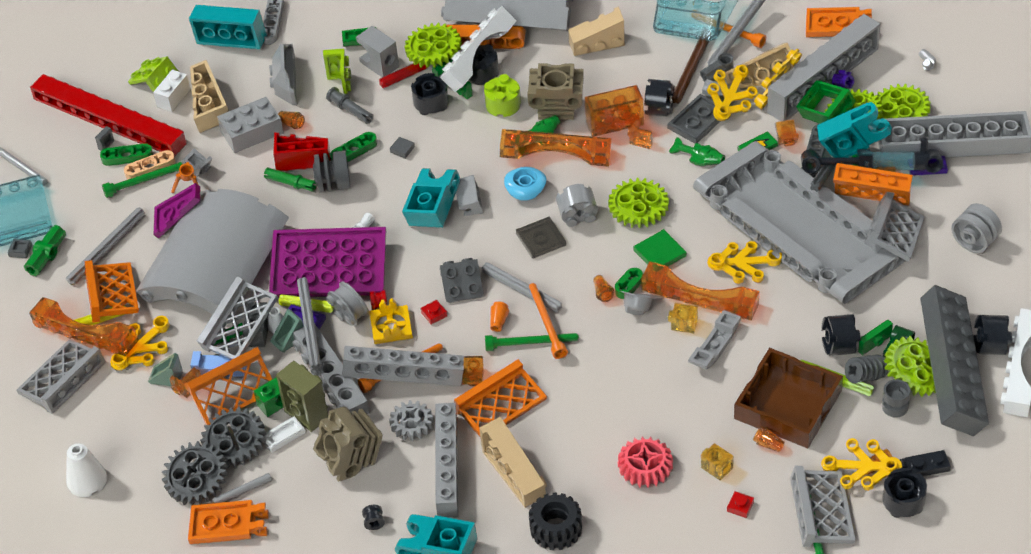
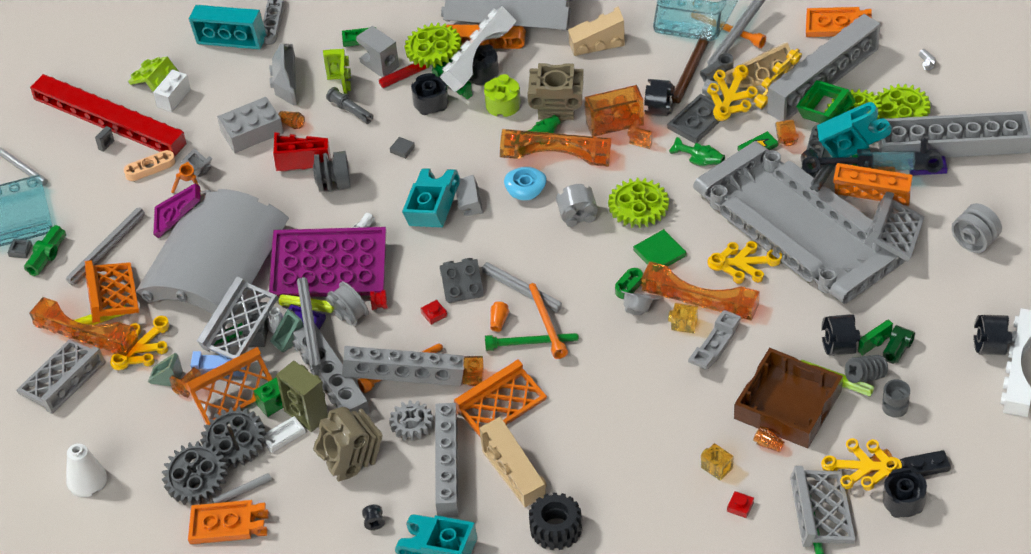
(110, 189): green piece -> none
(114, 151): green beam -> none
(207, 97): tan wedge -> none
(296, 181): green pin -> none
(364, 142): green beam -> none
(388, 334): yellow piece -> none
(540, 237): clear smoke tile -> none
(603, 289): clear orange cone -> none
(632, 463): coral gear -> none
(843, 79): dark purple gear -> none
(911, 363): lime gear -> none
(954, 361): dark grey brick -> none

